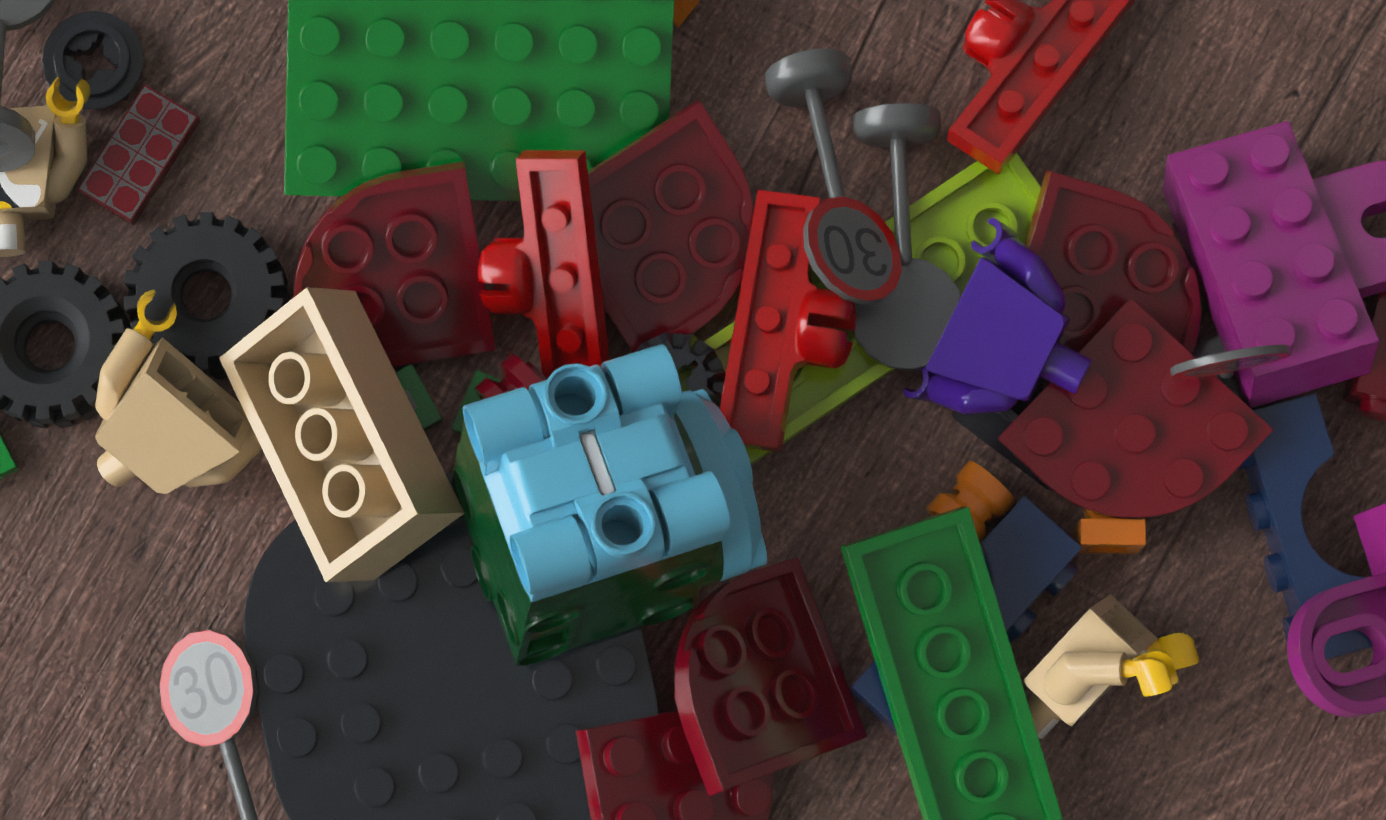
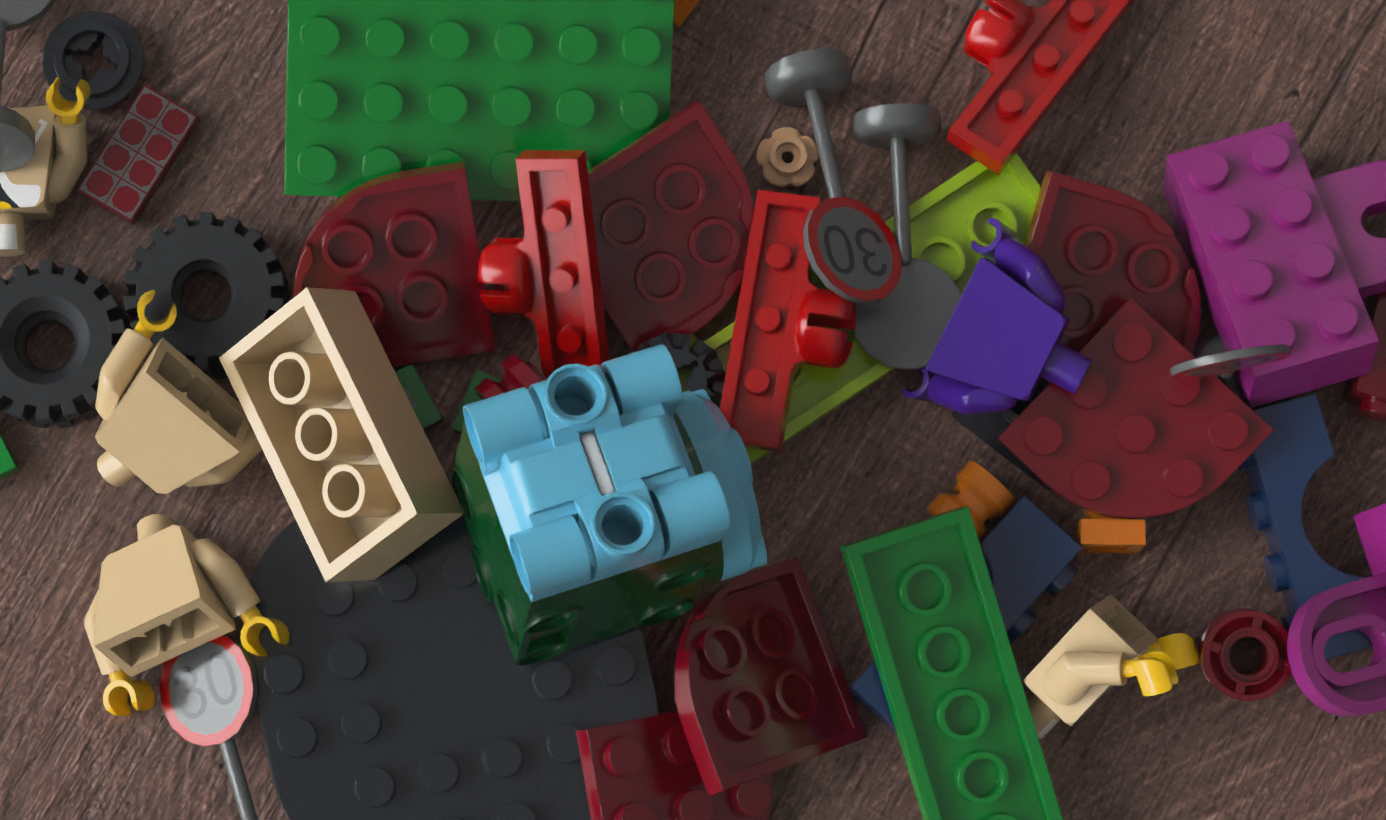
(164, 601): none -> tan torso
(787, 174): none -> light nougat plate
(1215, 646): none -> dark red wheel

